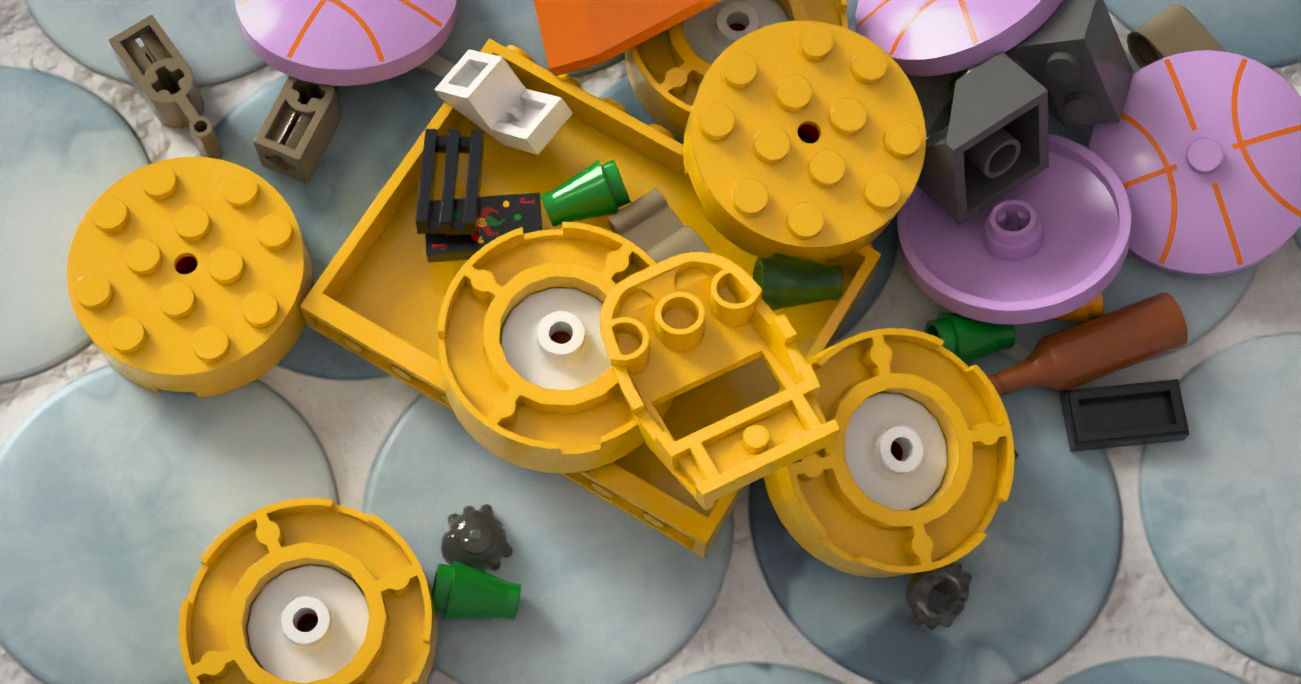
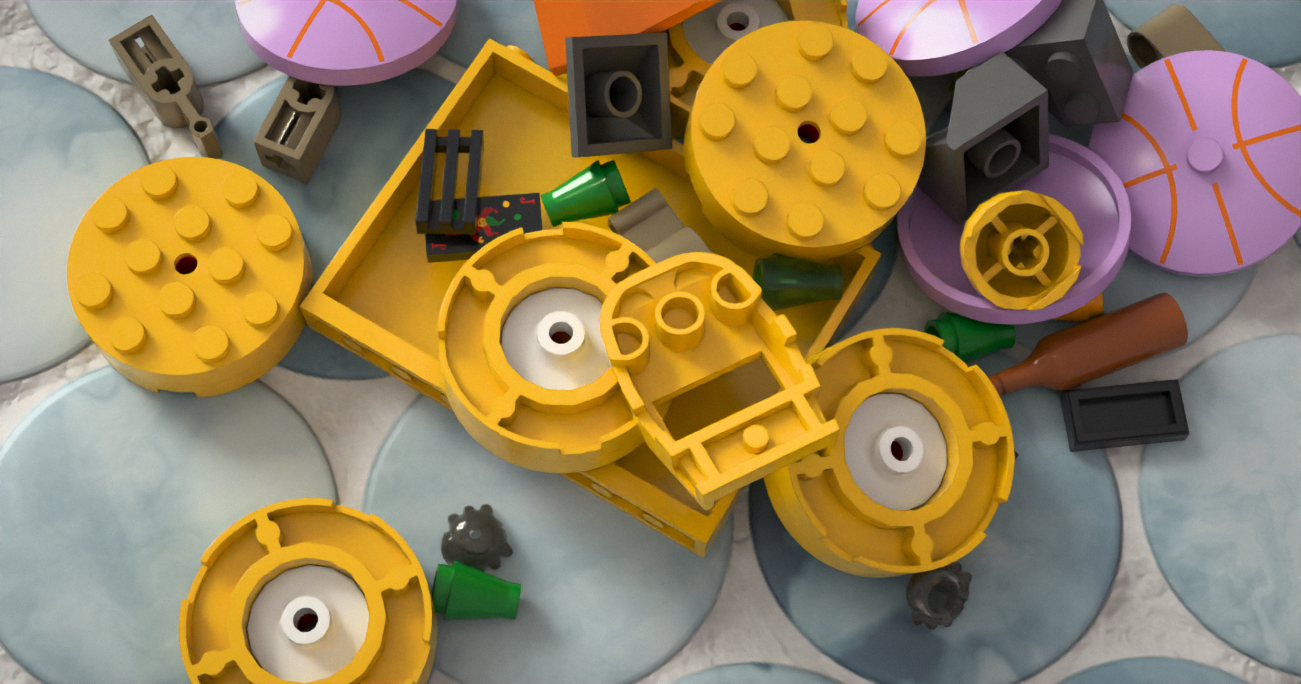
(498, 102): white slope -> none
(618, 94): none -> dark grey slope
(1040, 262): none -> yellow cylinder

